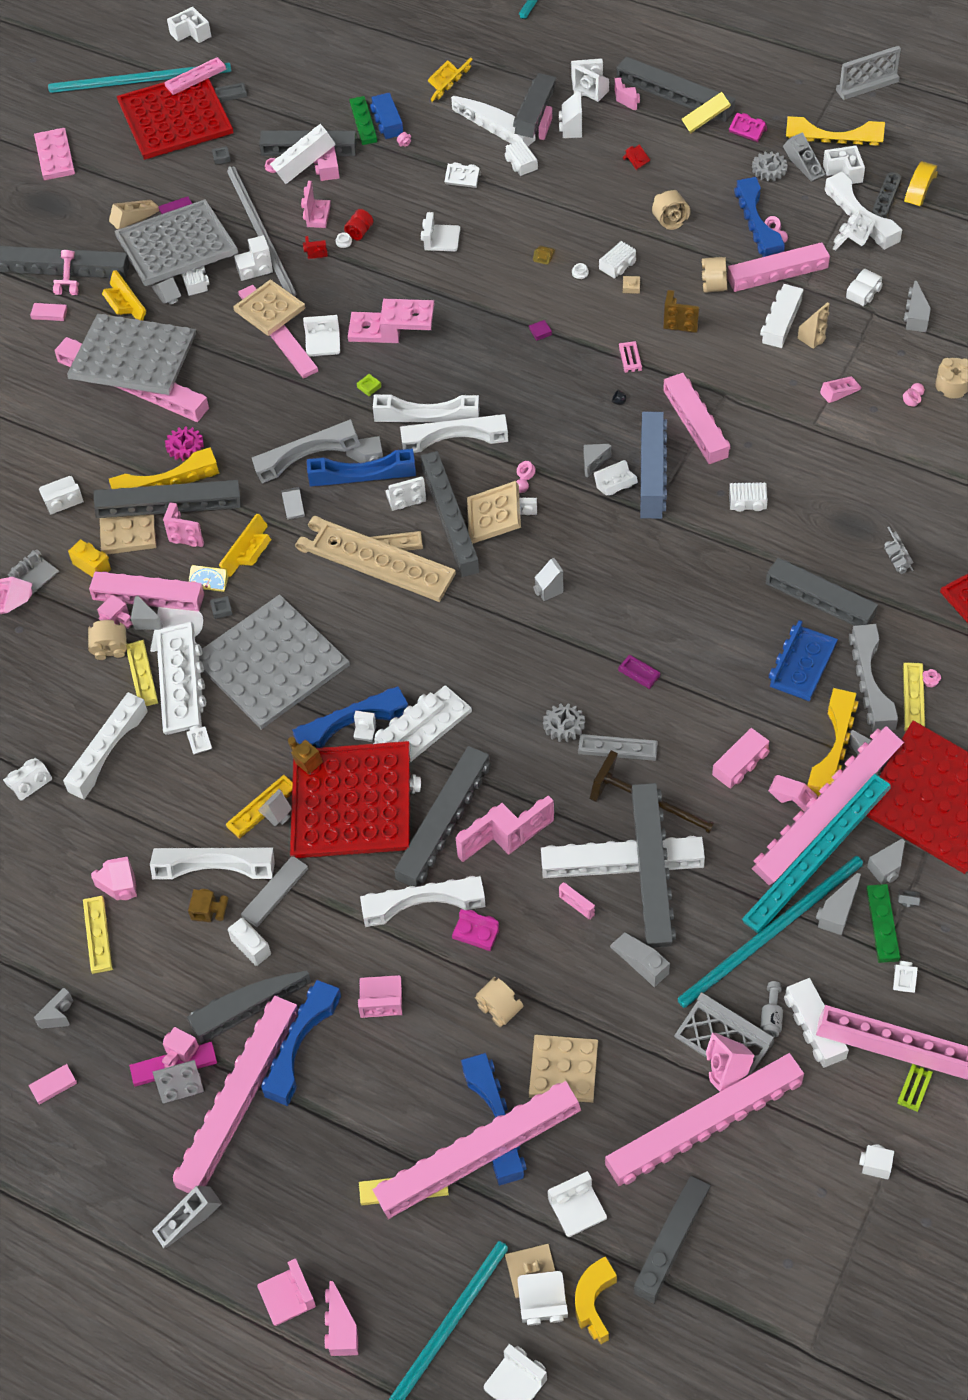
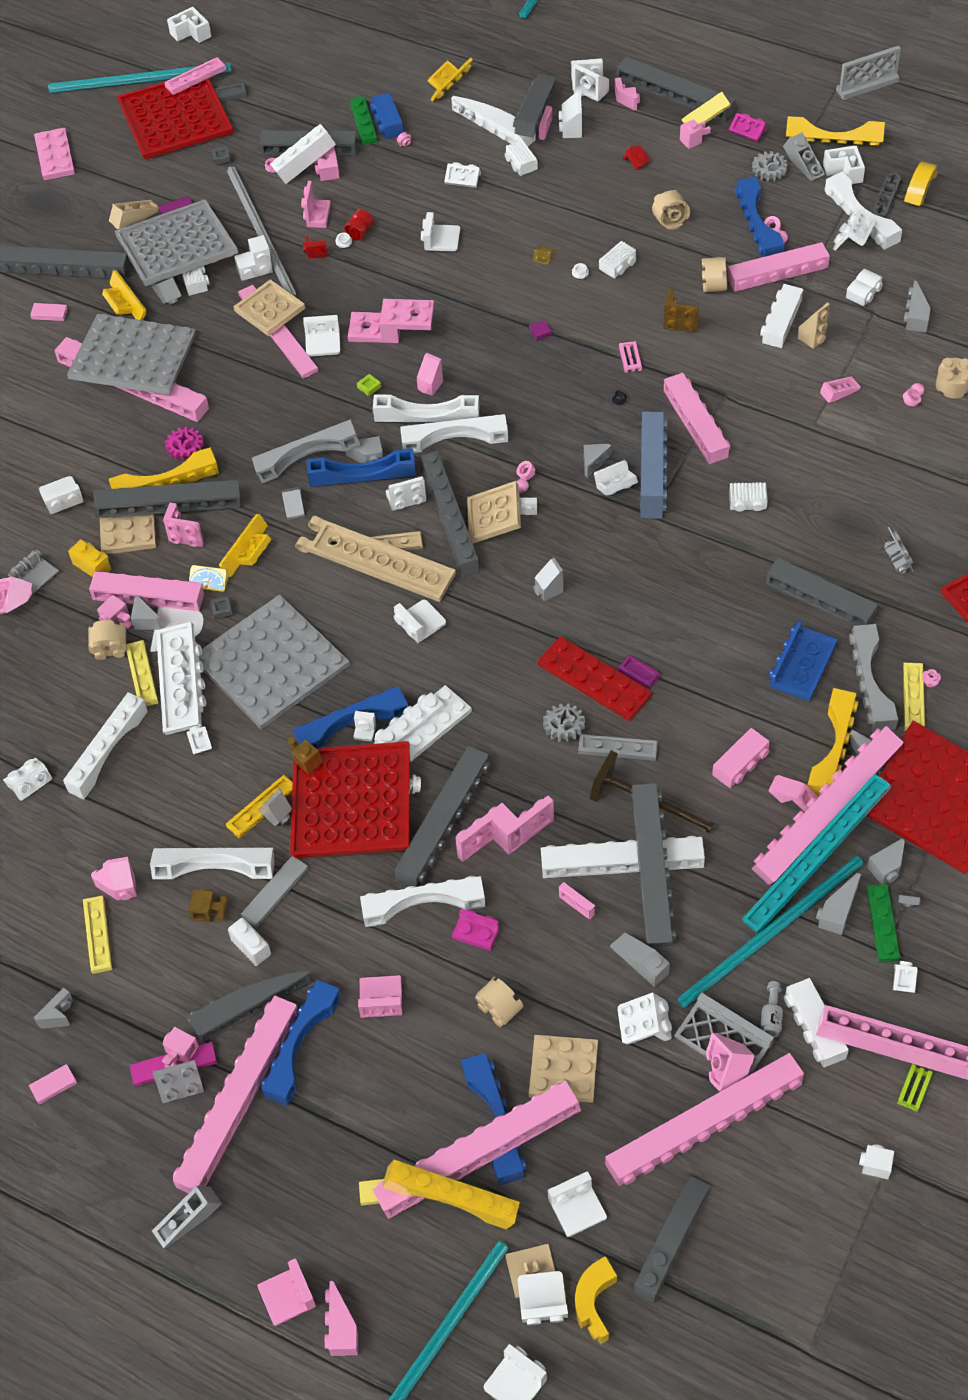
(67, 255): bright pink bar -> none
(419, 620): none -> white bracket
(419, 1182): none -> yellow arch
(430, 374): none -> bright pink slope
(595, 678): none -> red plate
(631, 284): tan plate -> none
(644, 1018): none -> white bracket
(692, 133): none -> bright pink brick

